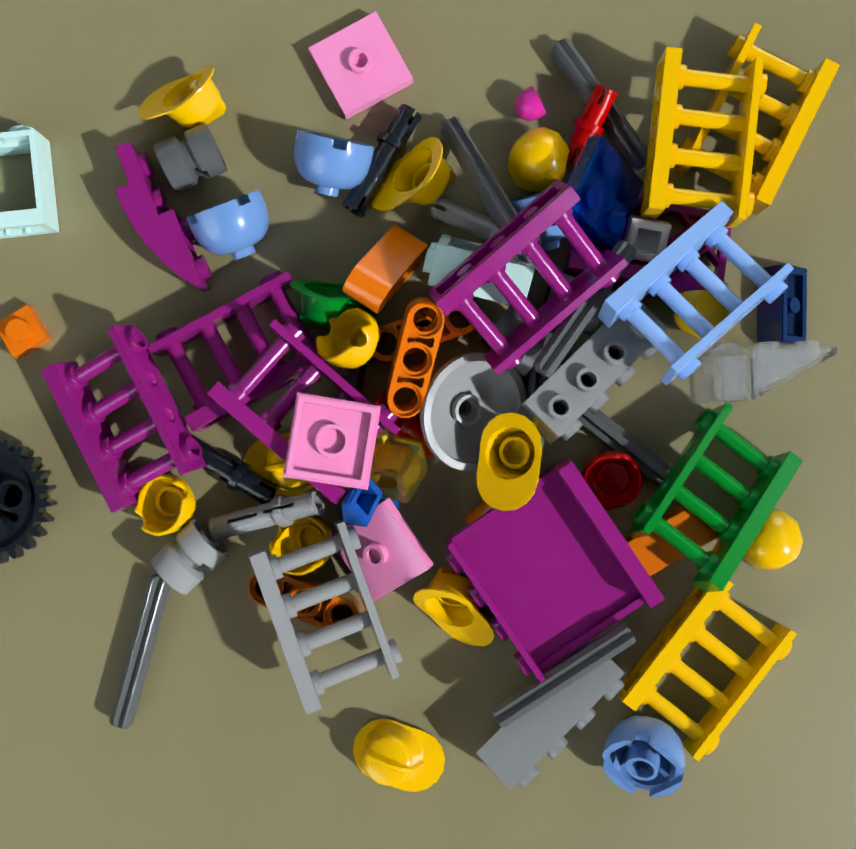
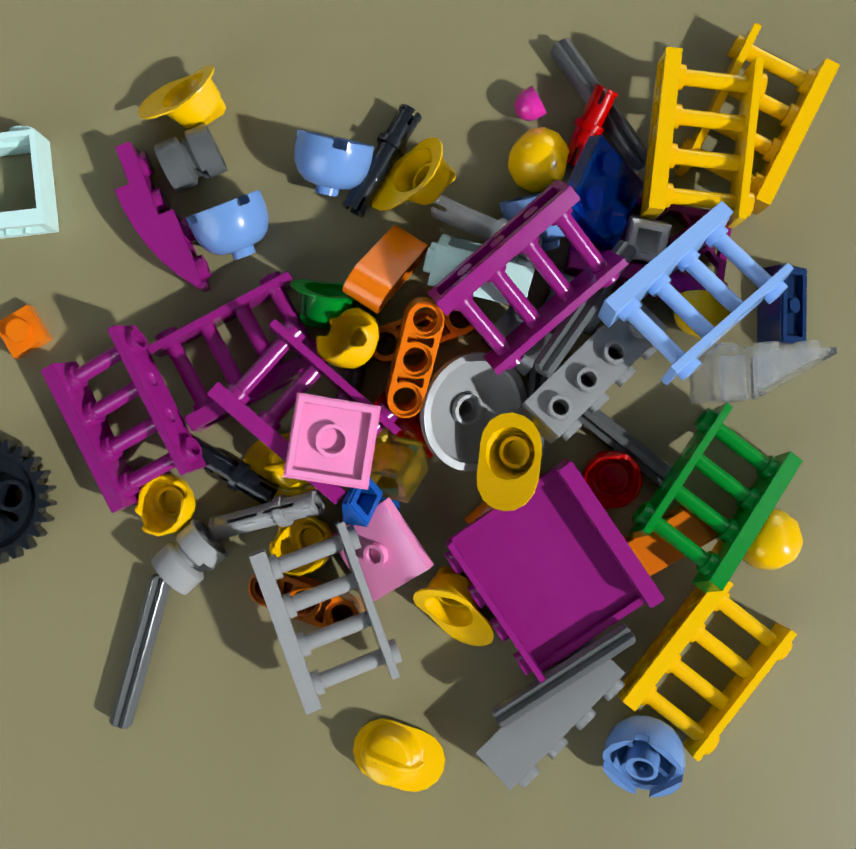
(361, 65): bright pink plate -> none
(478, 171): dark grey axle -> none

